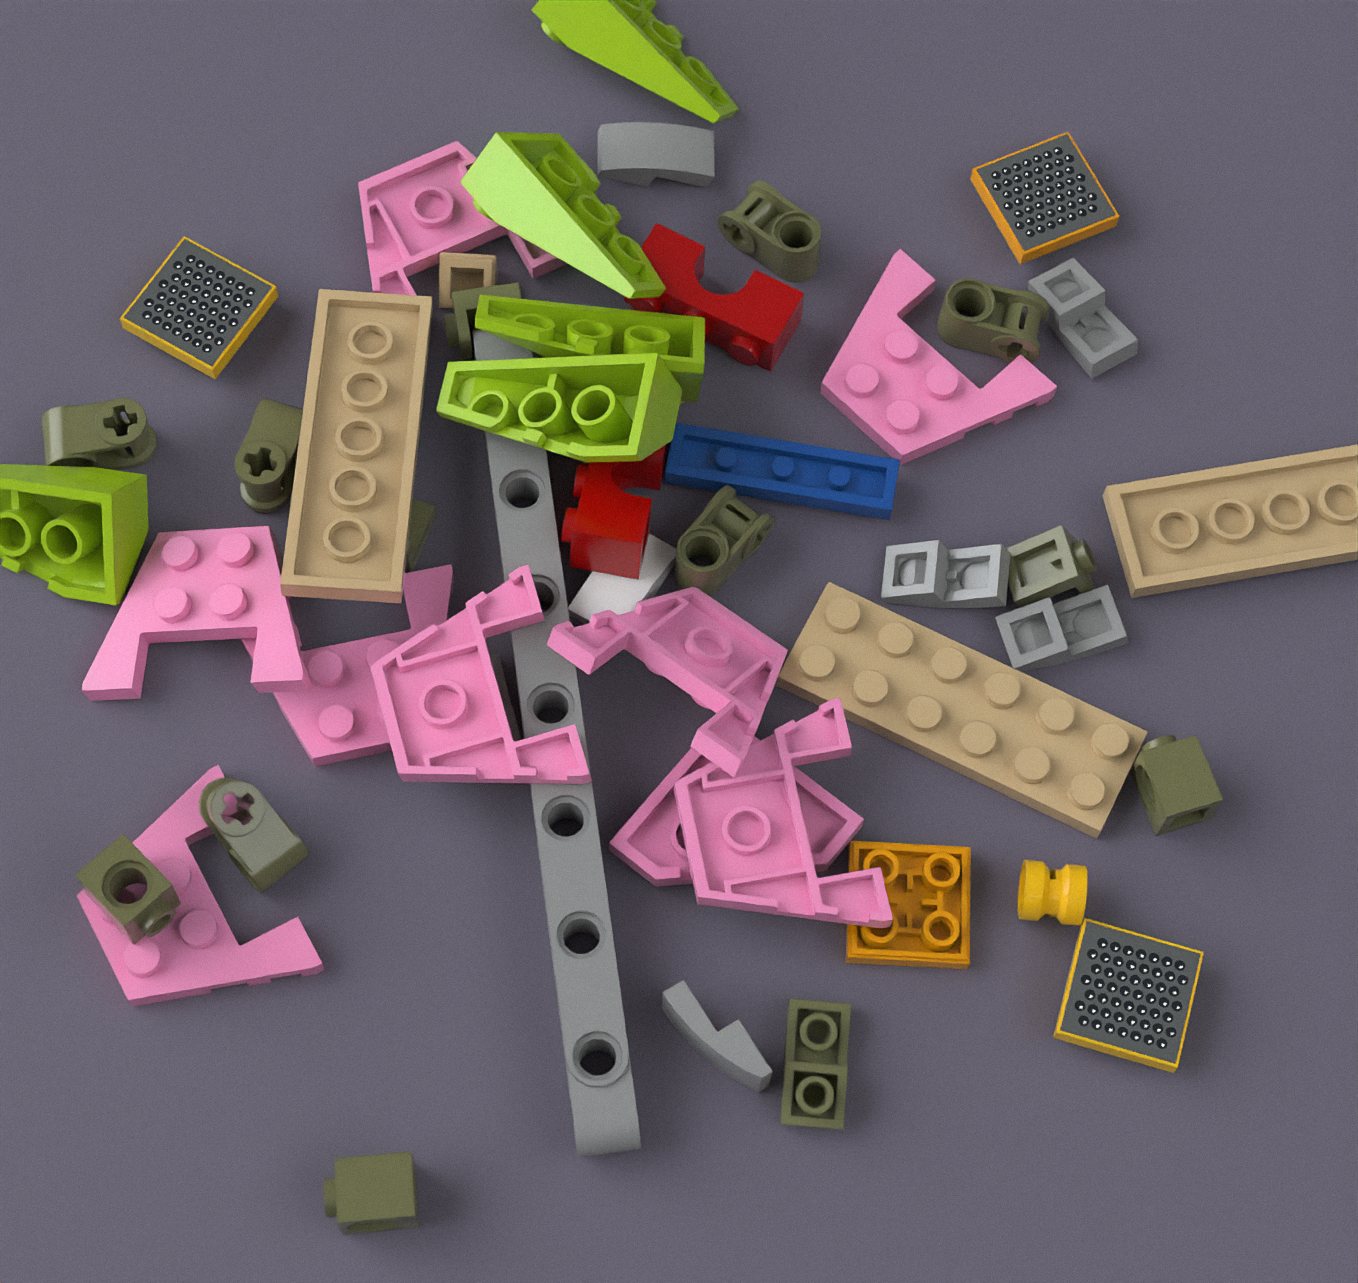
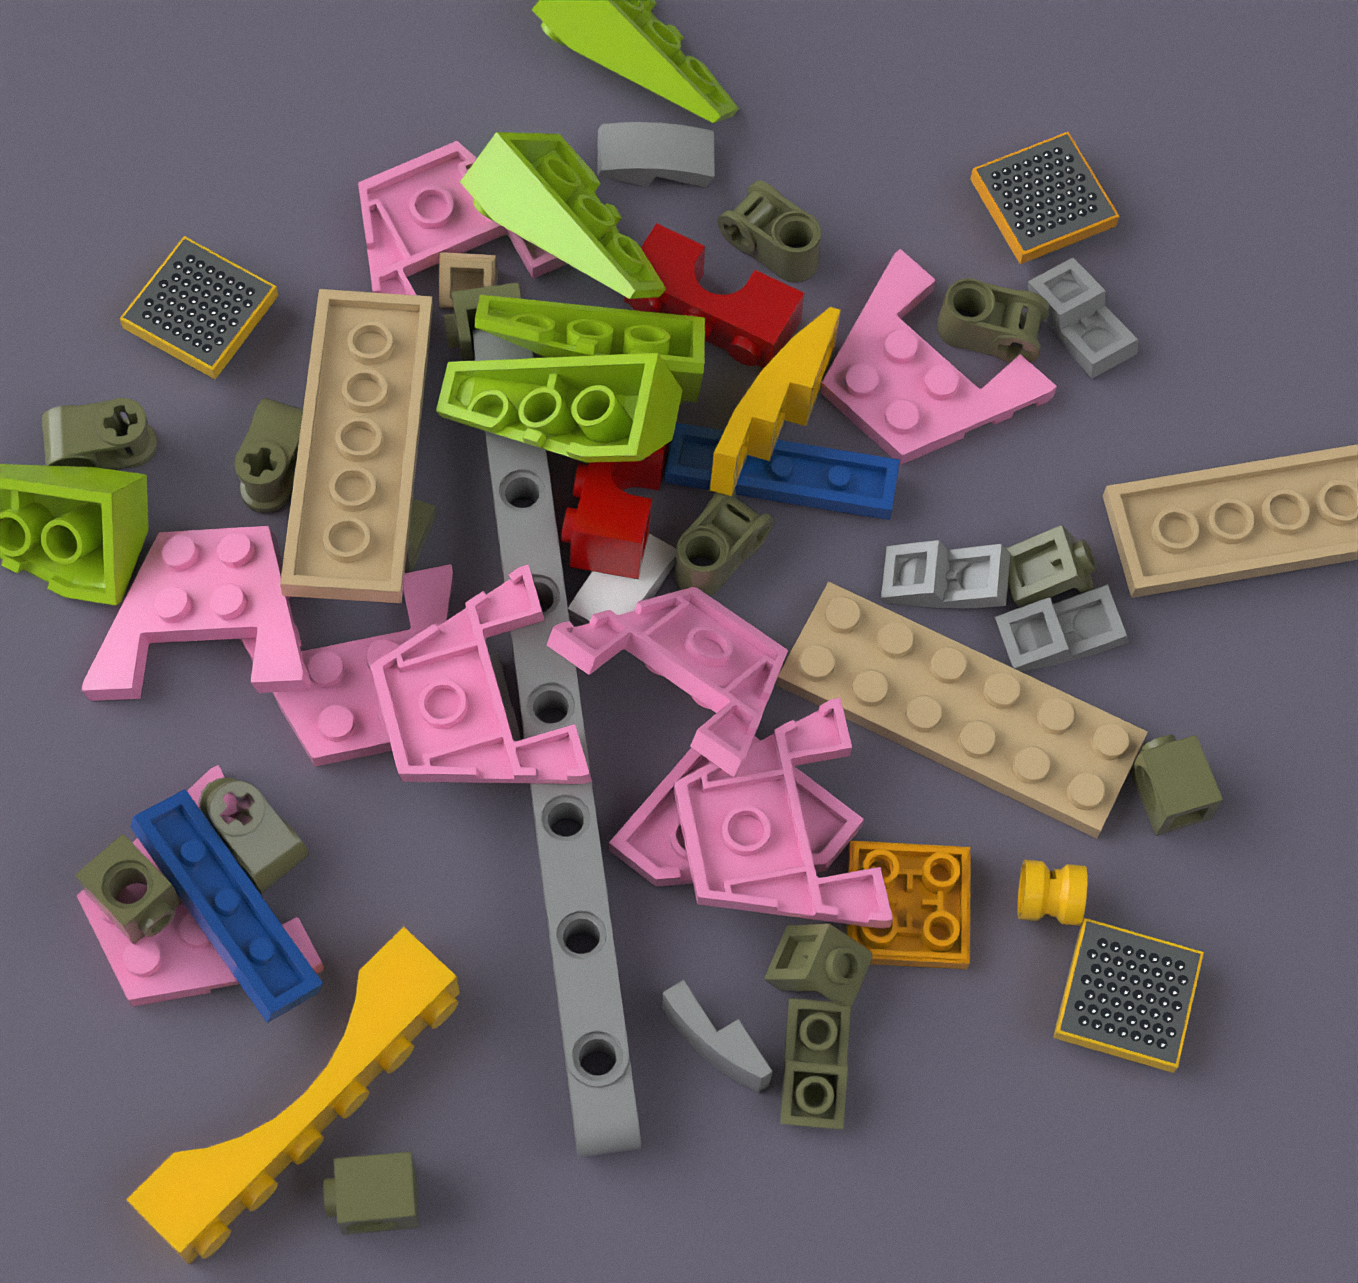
(206, 1188): none -> yellow arch
(226, 905): none -> blue plate
(779, 394): none -> yellow slope
(821, 961): none -> olive bracket

